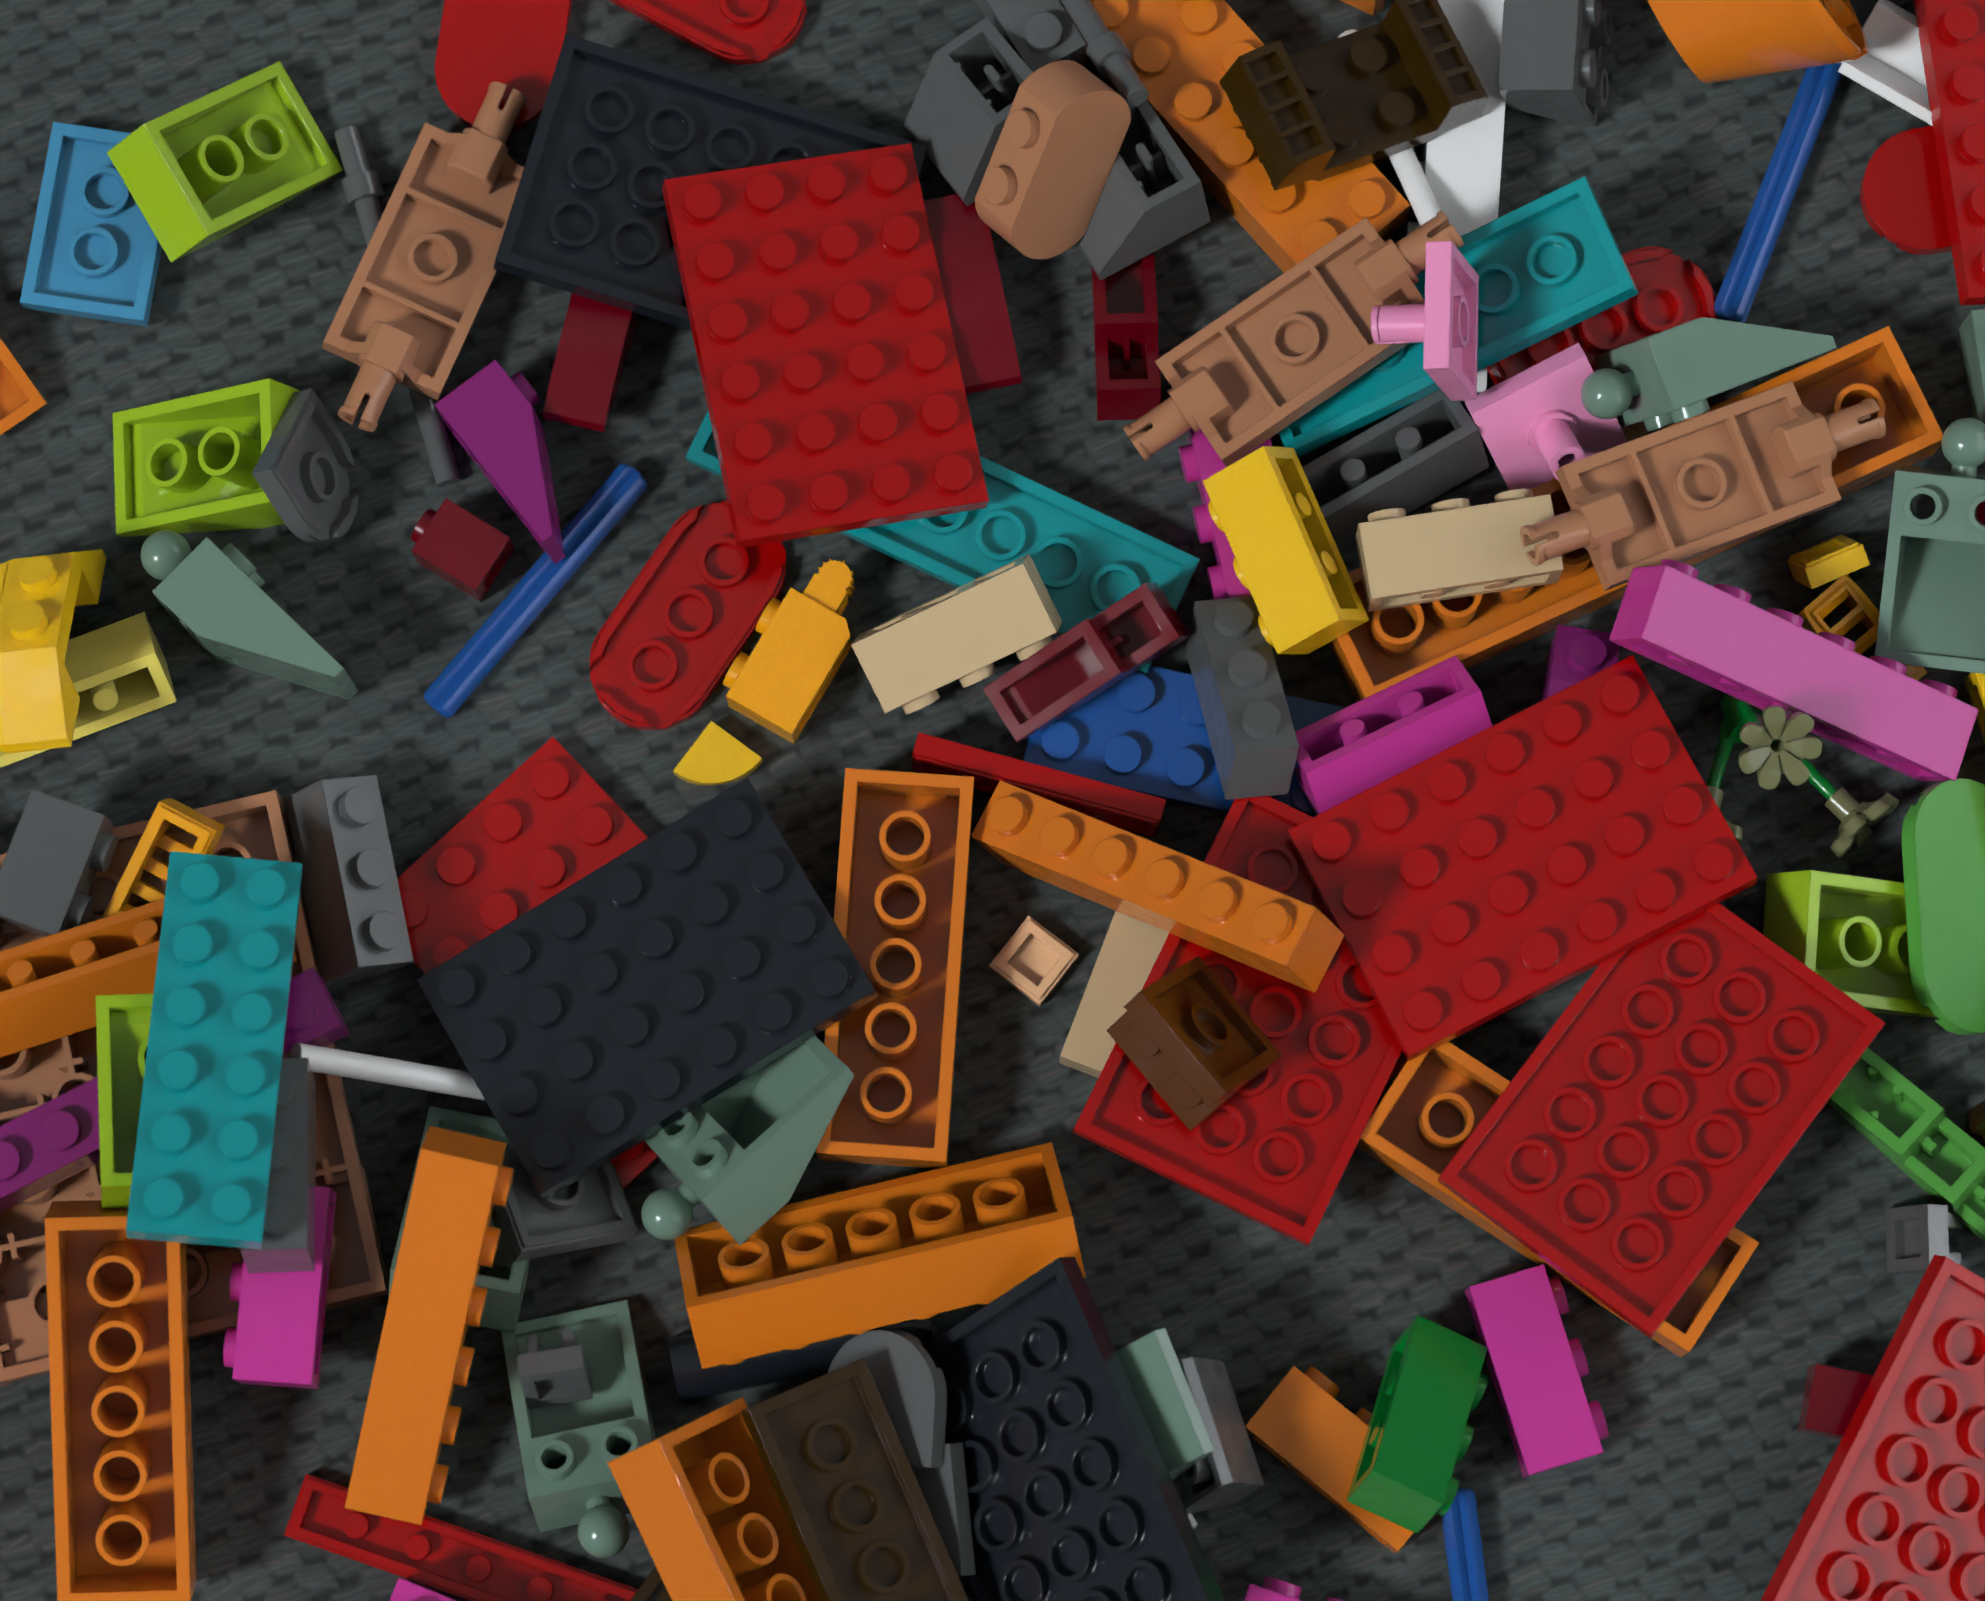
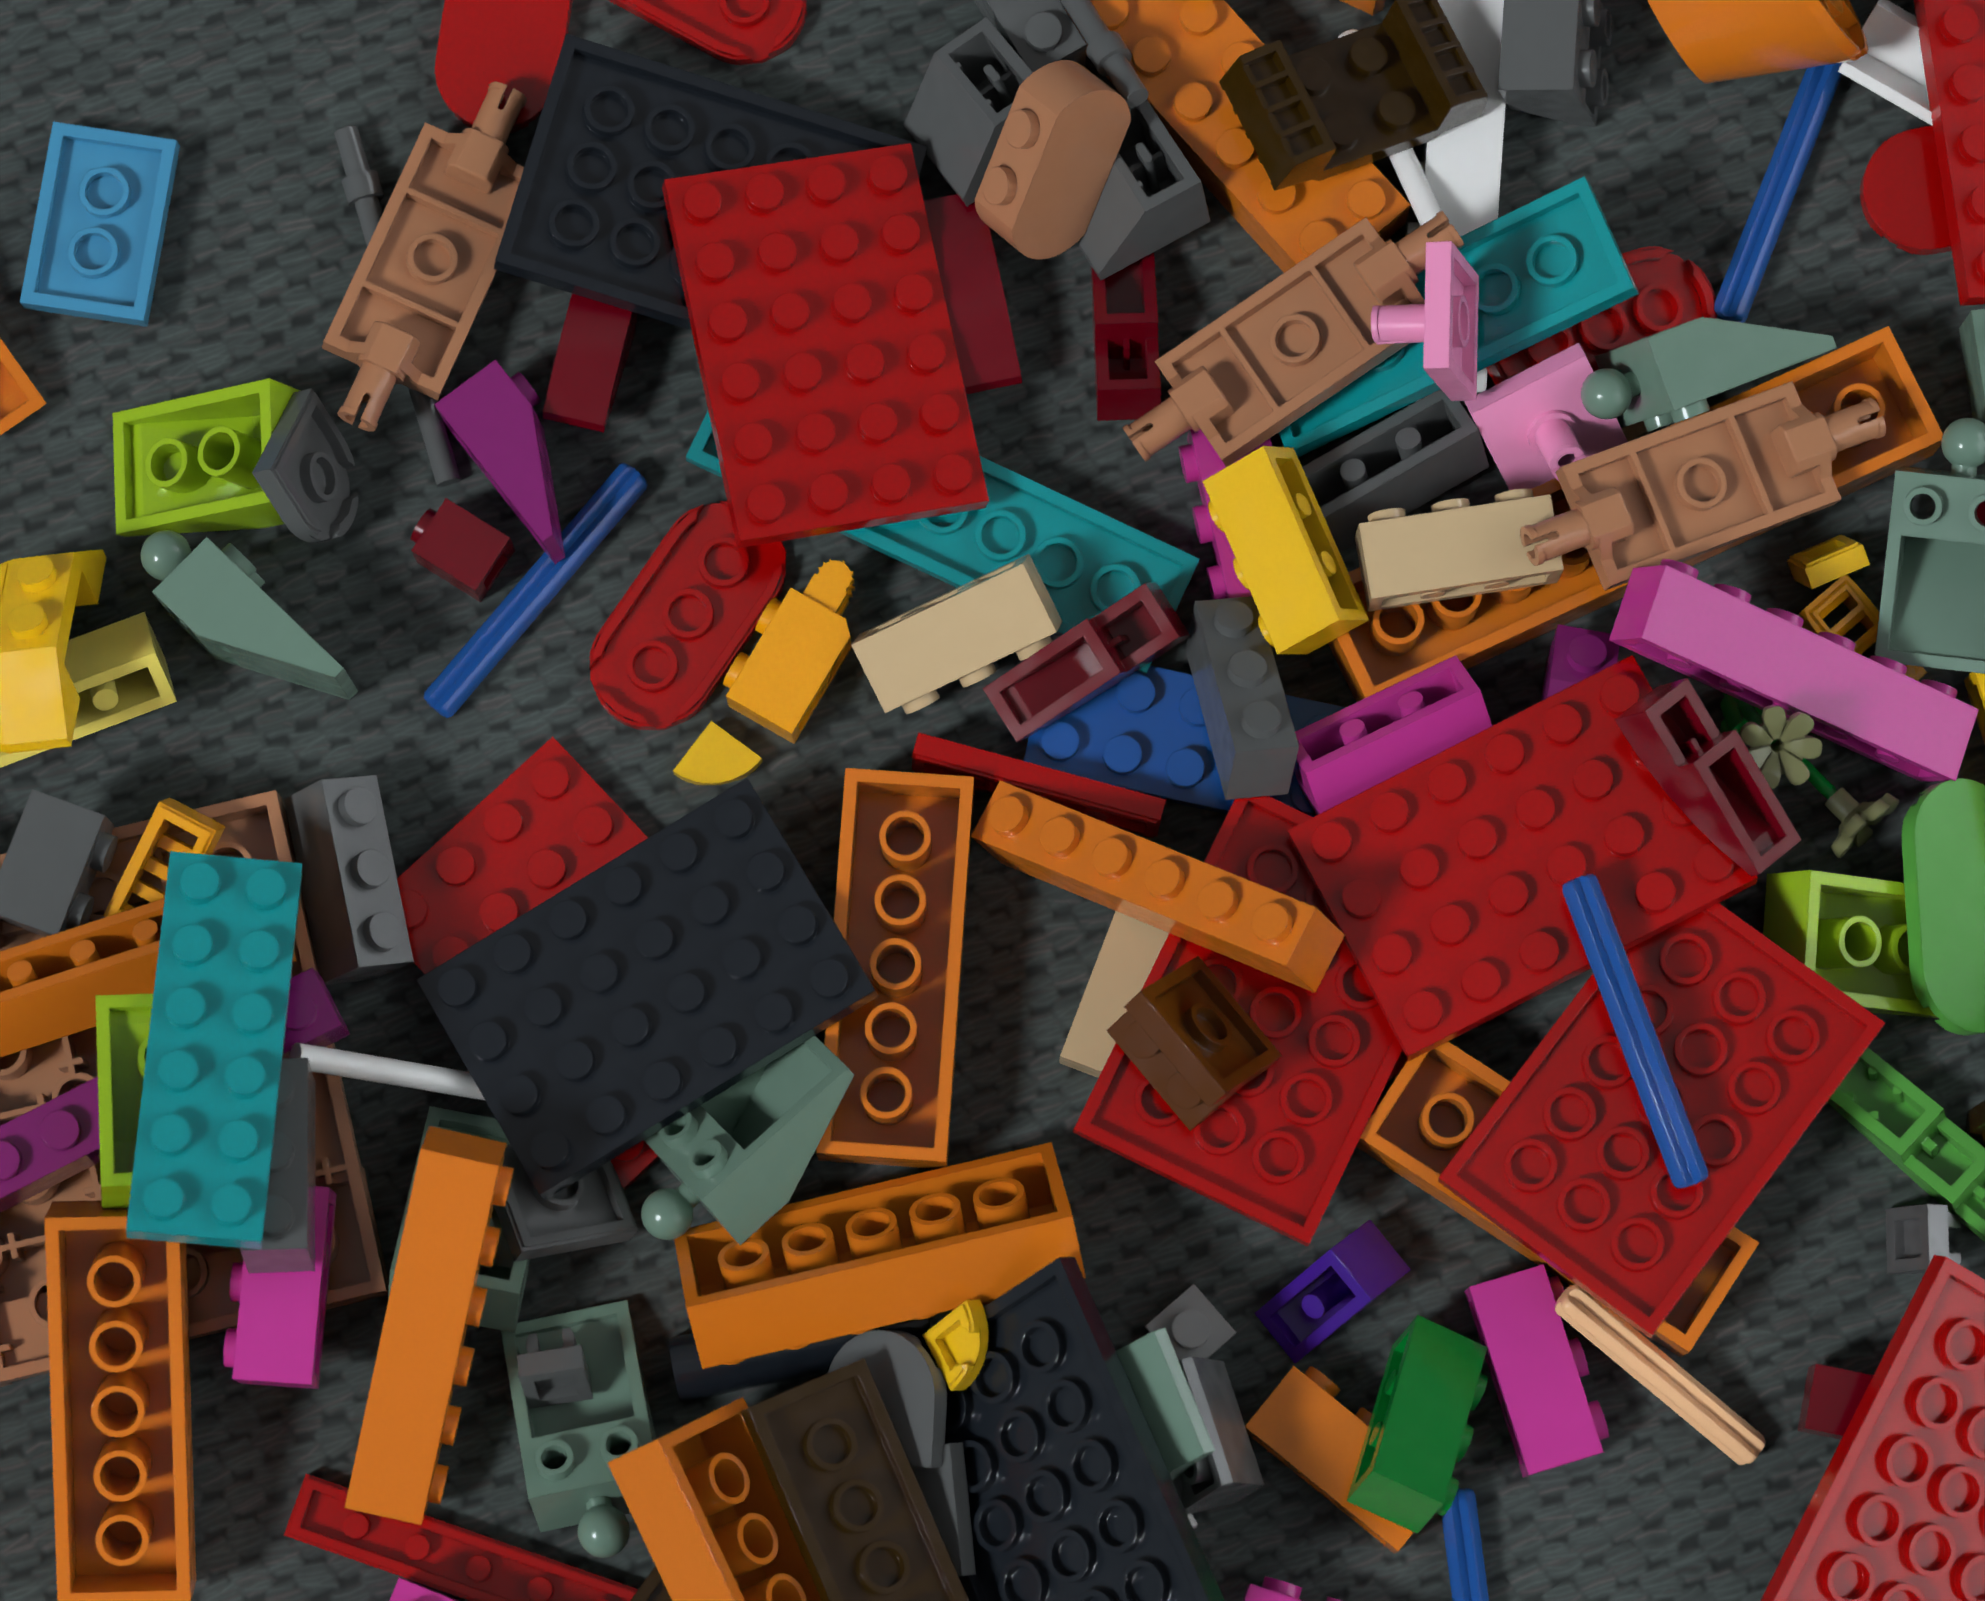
(223, 160): lime slope -> none
(960, 1344): none -> yellow tile
(1034, 961): light nougat tile -> none
(1193, 1325): none -> light grey plate
(1332, 1291): none -> dark purple slope
(1635, 1031): none -> blue axle
(1660, 1375): none -> light nougat axle
(1709, 775): none -> dark red slope

